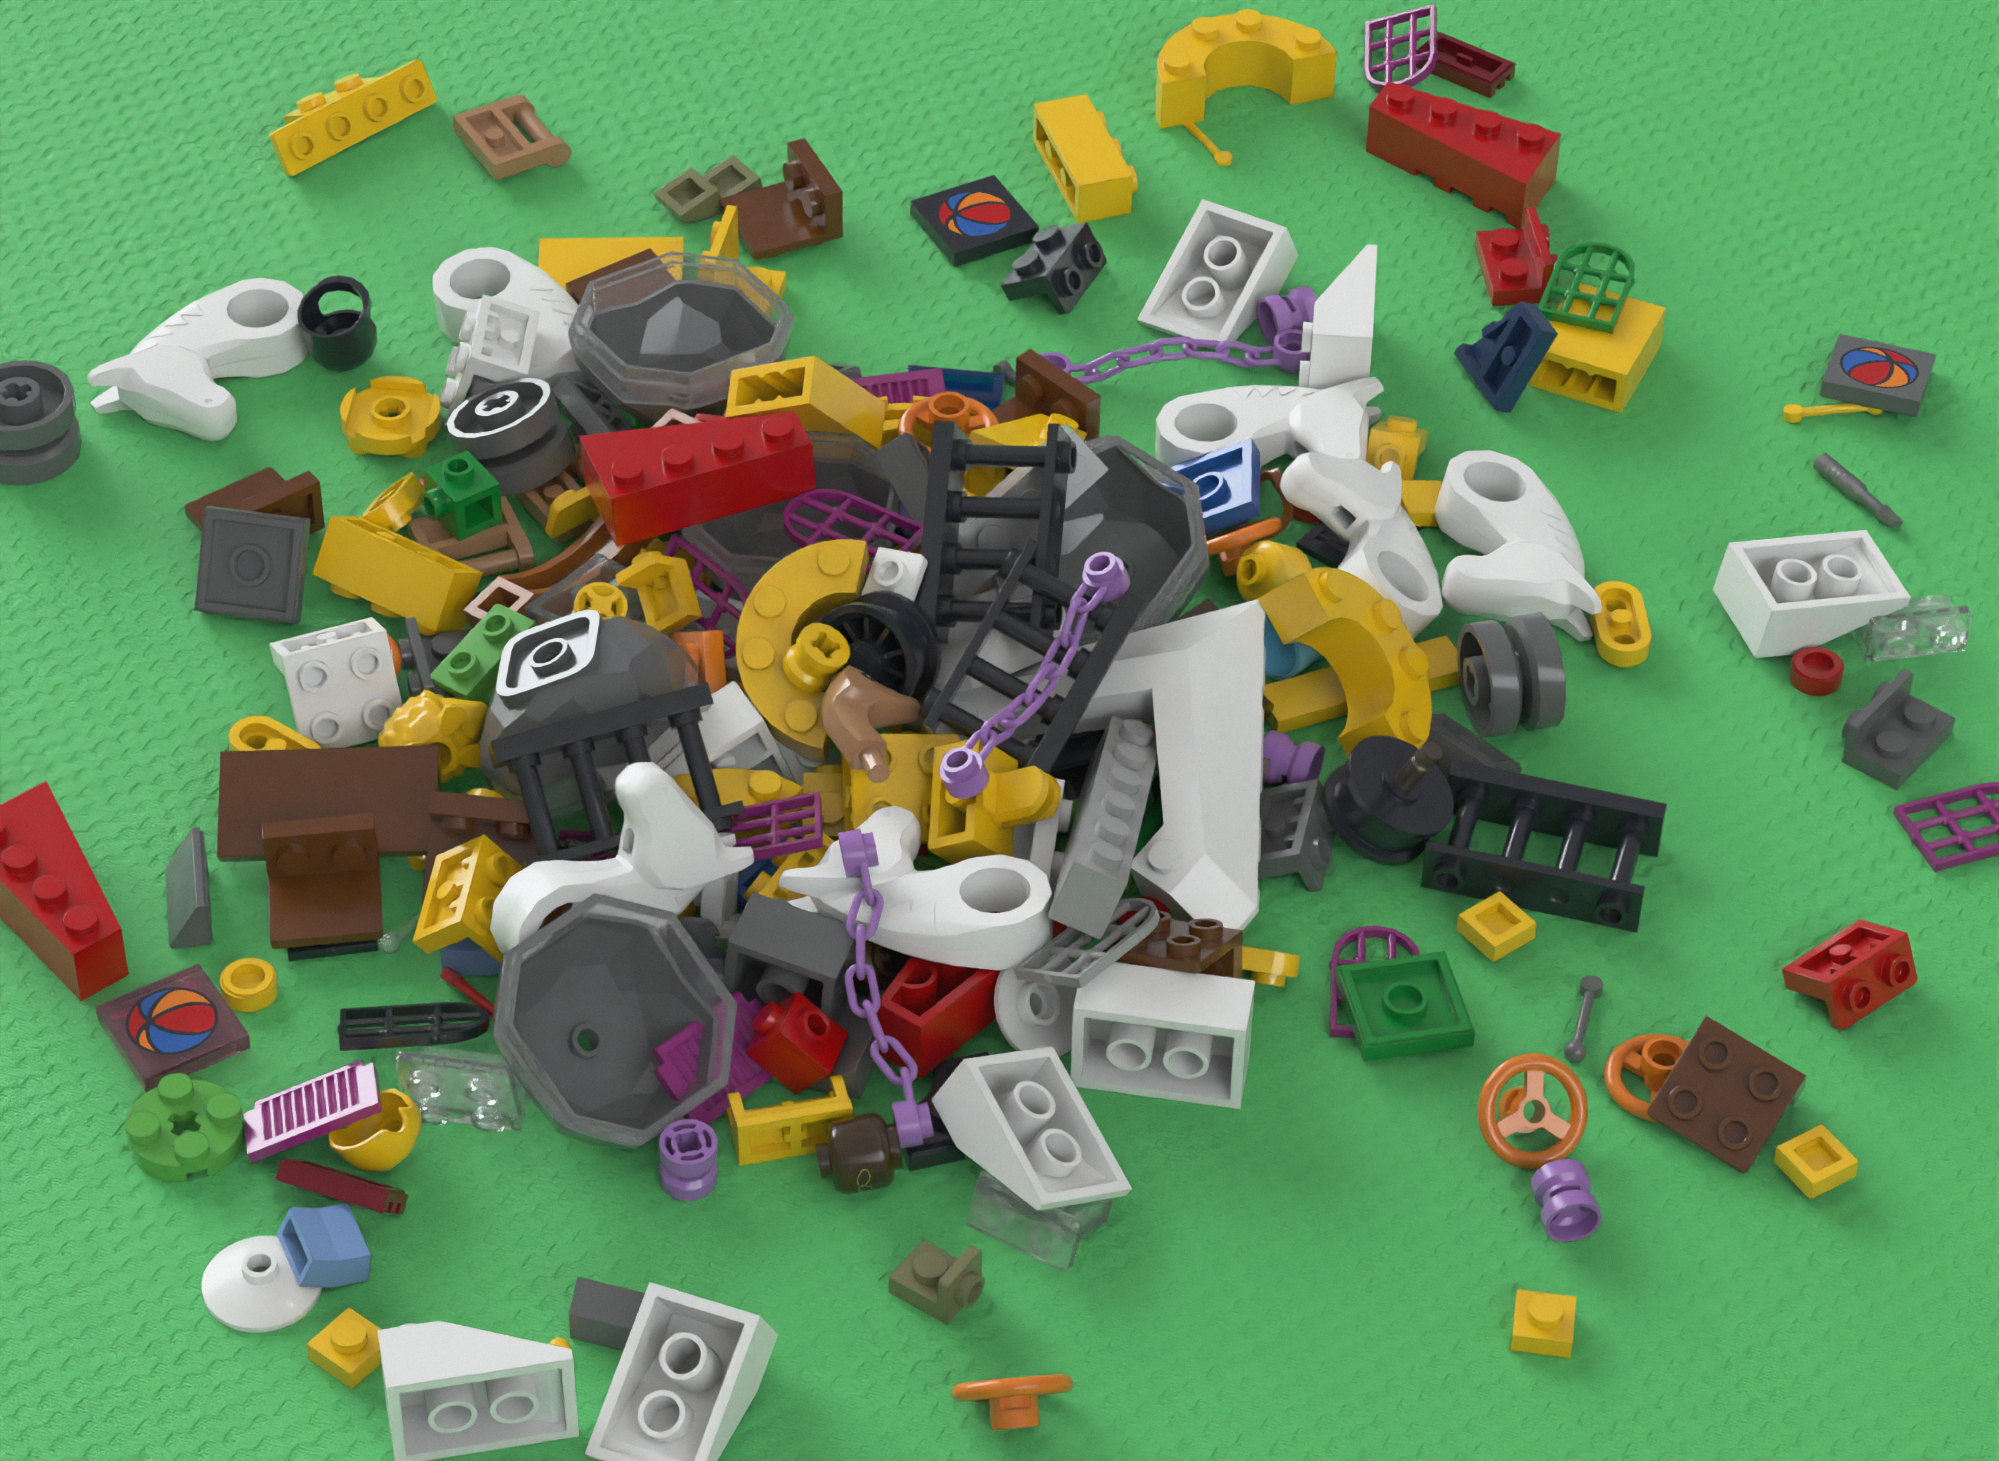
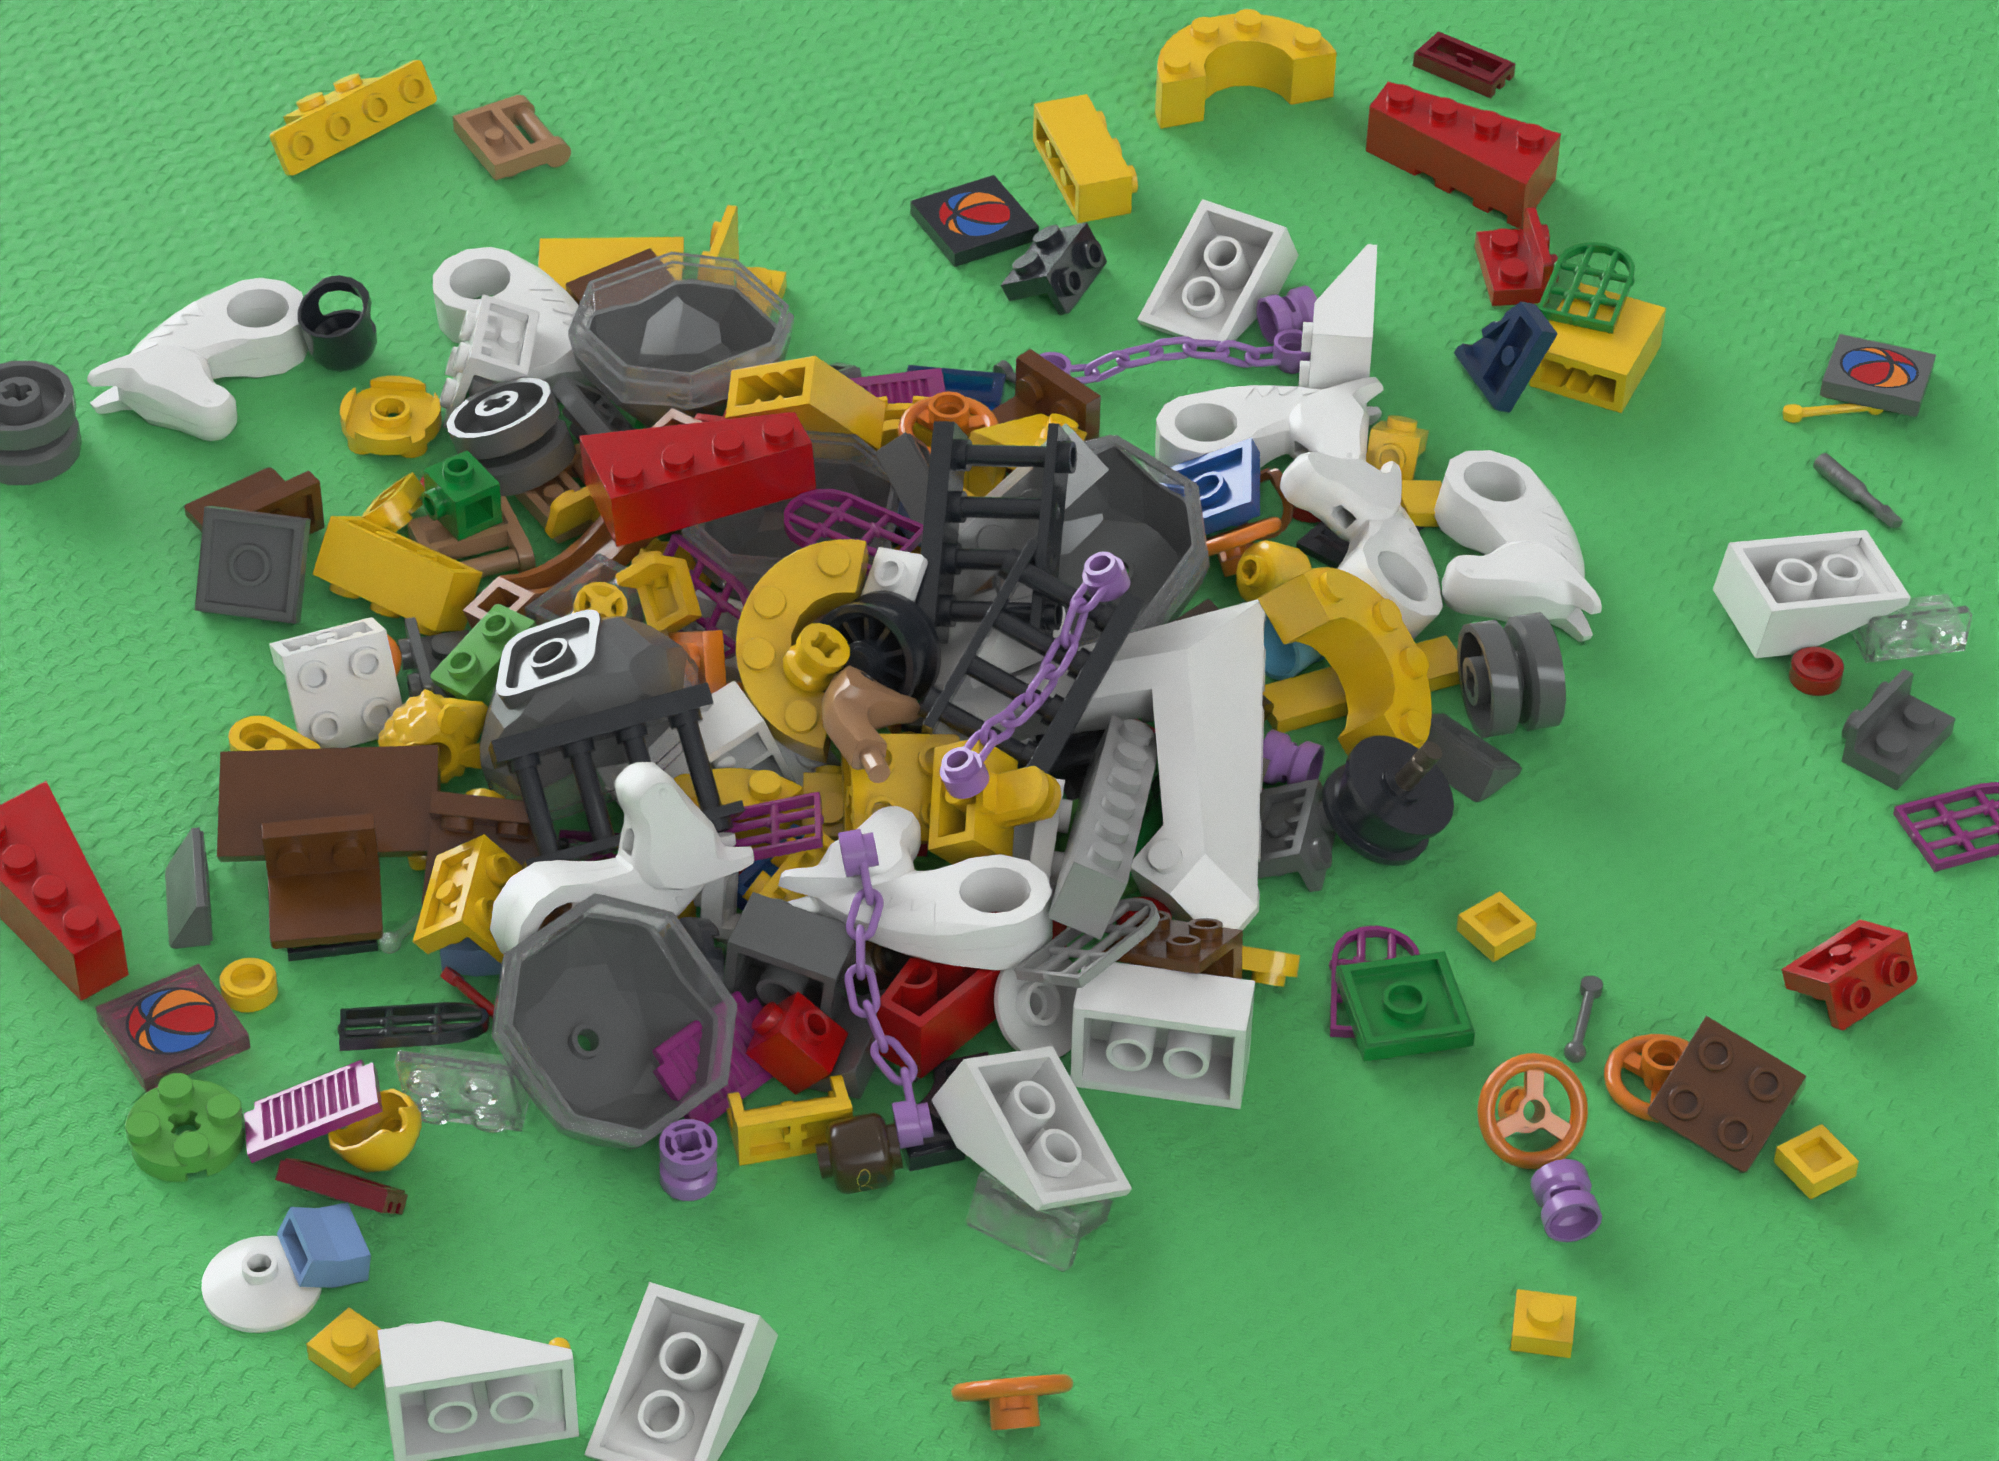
(603, 1313): dark grey piece -> none
(697, 196): olive slope -> none
(793, 212): reddish brown bracket -> none
(939, 1281): olive bracket -> none
(1221, 158): yellow hinge -> none
(1389, 42): magenta window -> none
(1553, 809): black fence -> none
(1622, 626): yellow plate -> none

